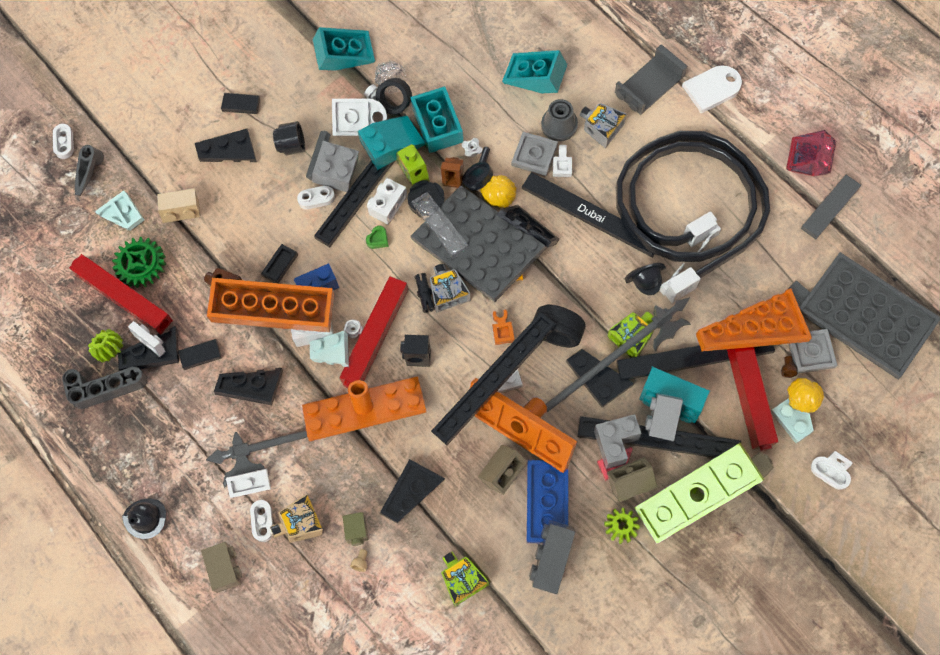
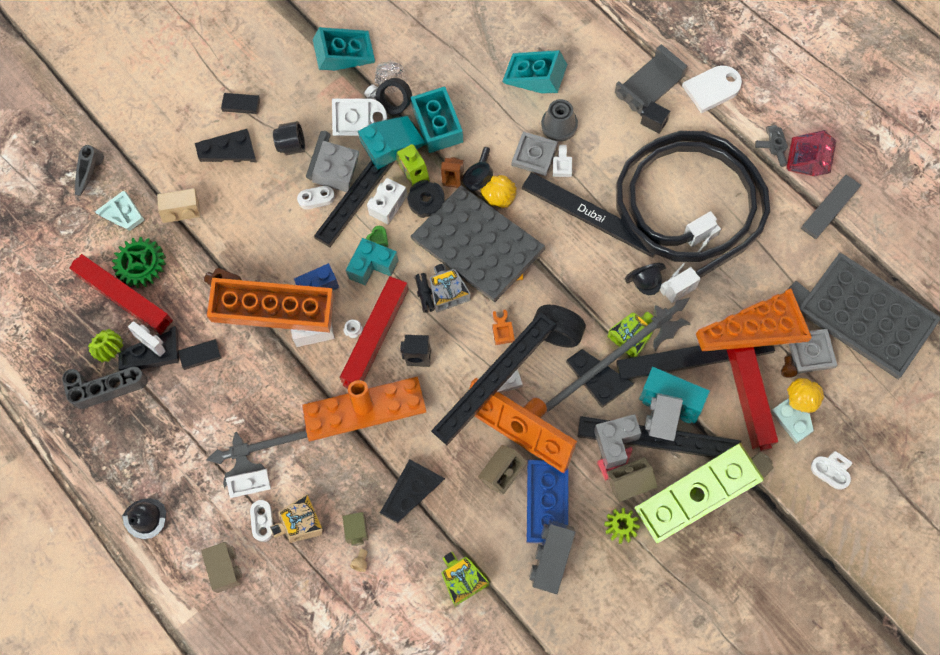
(63, 143): white plate -> none
(252, 387): black wing -> none
(279, 264): black tile -> none
(331, 349): light aqua wing -> none
(371, 257): none -> teal brick
(440, 225): clear plate -> none
(474, 151): white plate -> none
(529, 225): black wing -> none
(603, 123): torso -> none
(654, 117): none -> black brick
(776, 144): none -> dark grey piece

